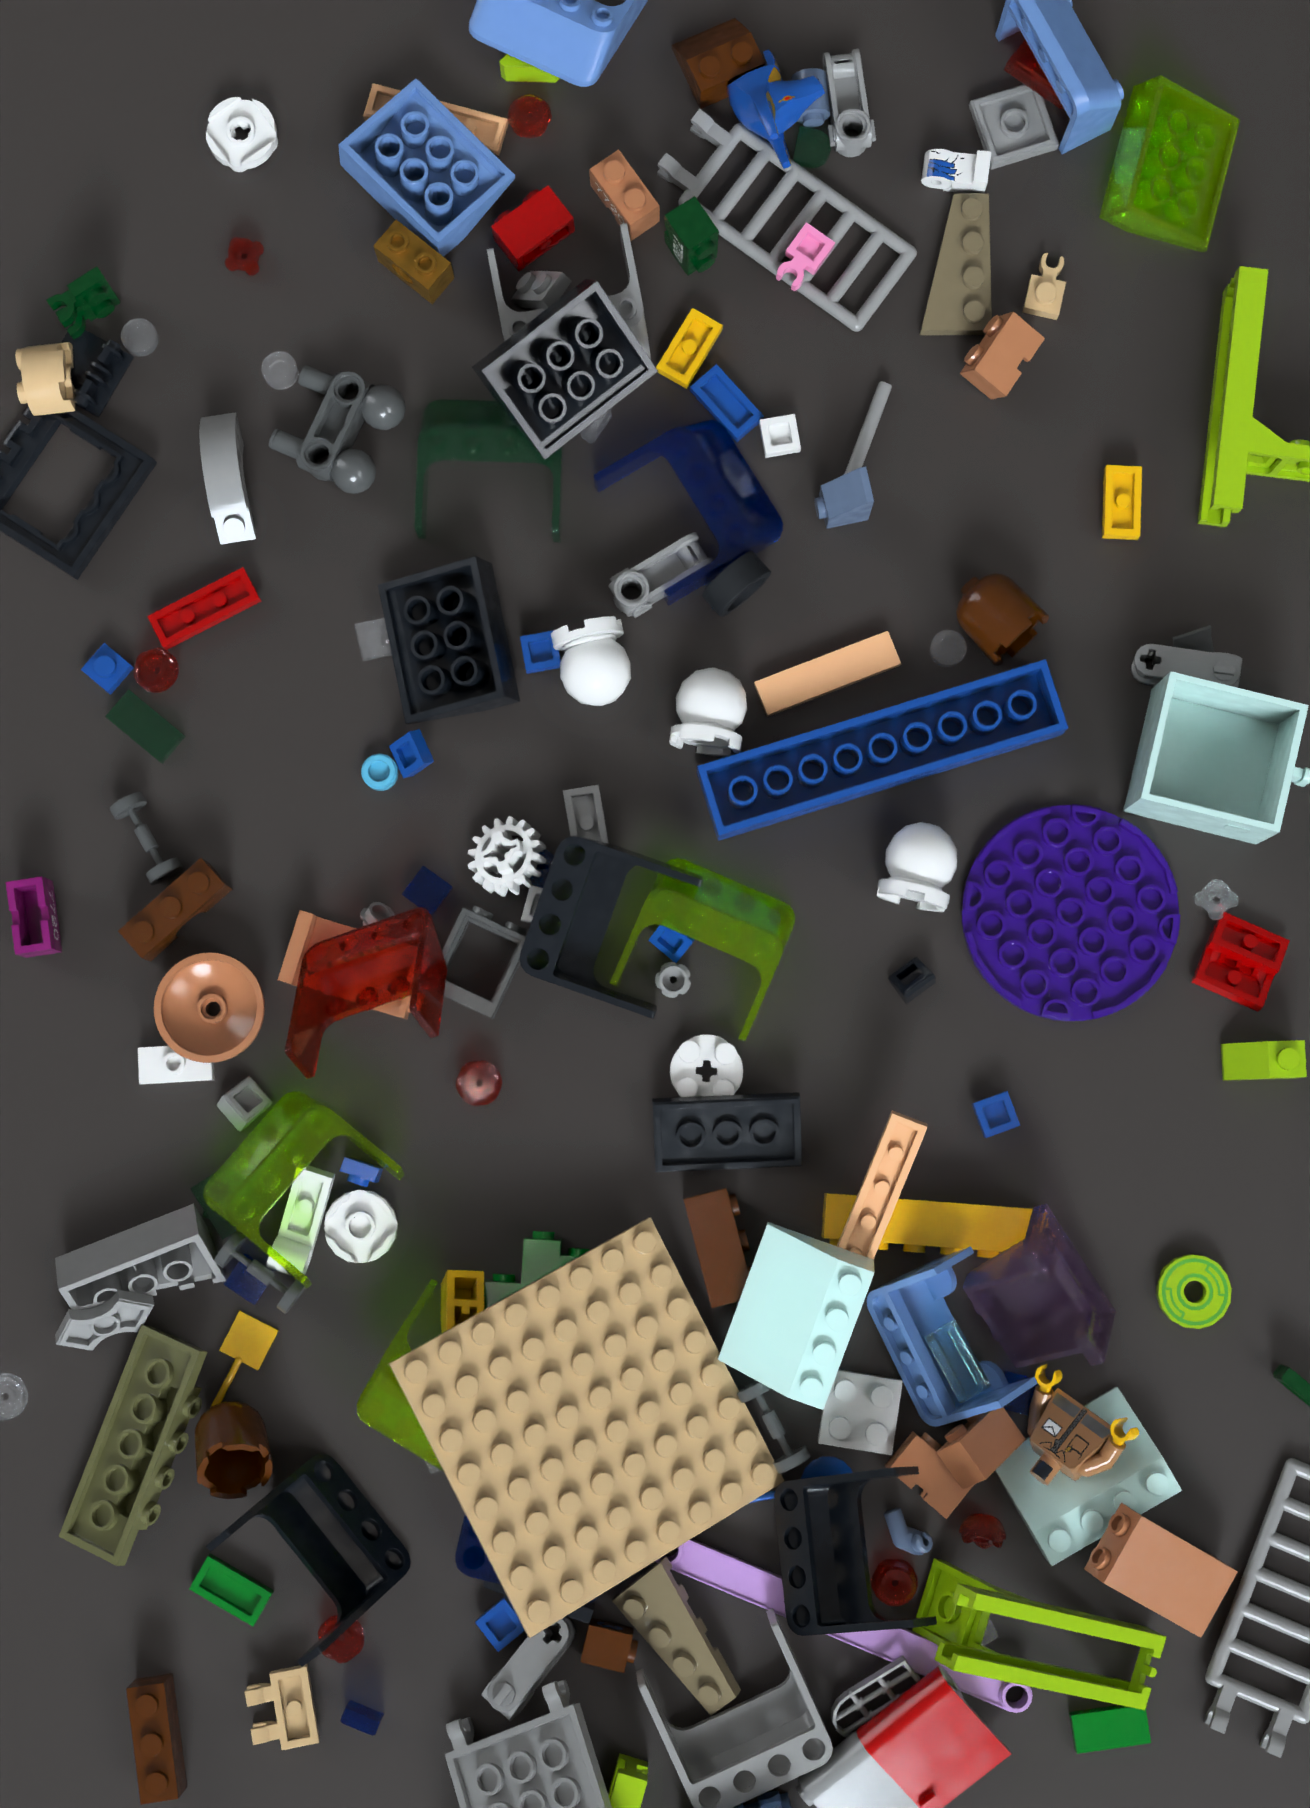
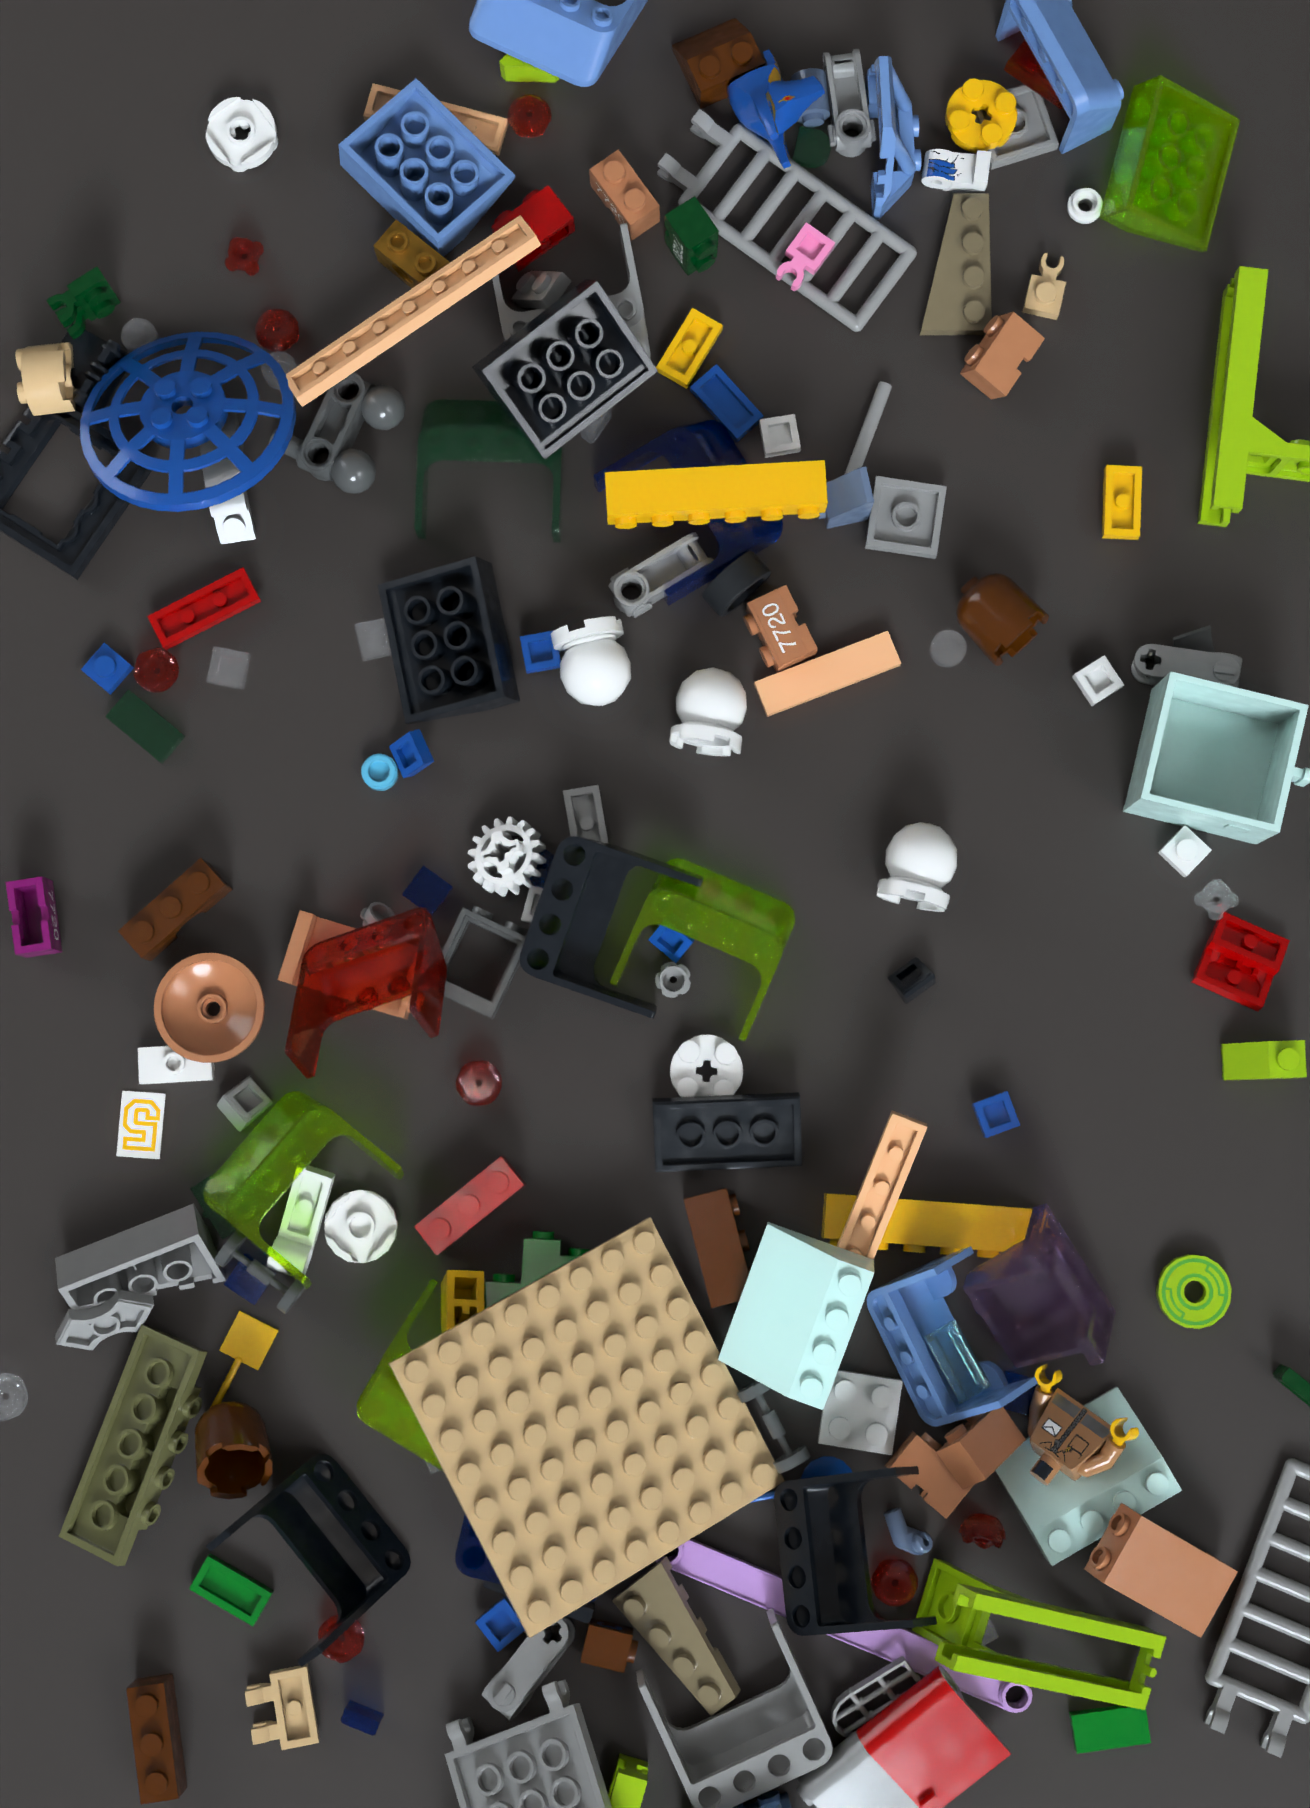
(128, 807): dark grey wheel -> none
(141, 1124): none -> white sticker
(192, 428): none -> blue dish
(228, 668): none -> clear tile
(284, 337): none -> clear red plate
(360, 1172): blue plate -> none
(412, 310): none -> light nougat plate
(470, 1205): none -> red brick
(716, 493): none -> yellow brick
(775, 624): none -> nougat brick
(881, 749): blue brick -> none
(897, 130): none -> medium blue windscreen
(906, 517): none -> light grey plate
(977, 96): none -> yellow plate
(1070, 913): dark purple tile -> none
(1087, 196): none -> white plate
(1098, 680): none -> white plate
(1184, 851): none -> white plate

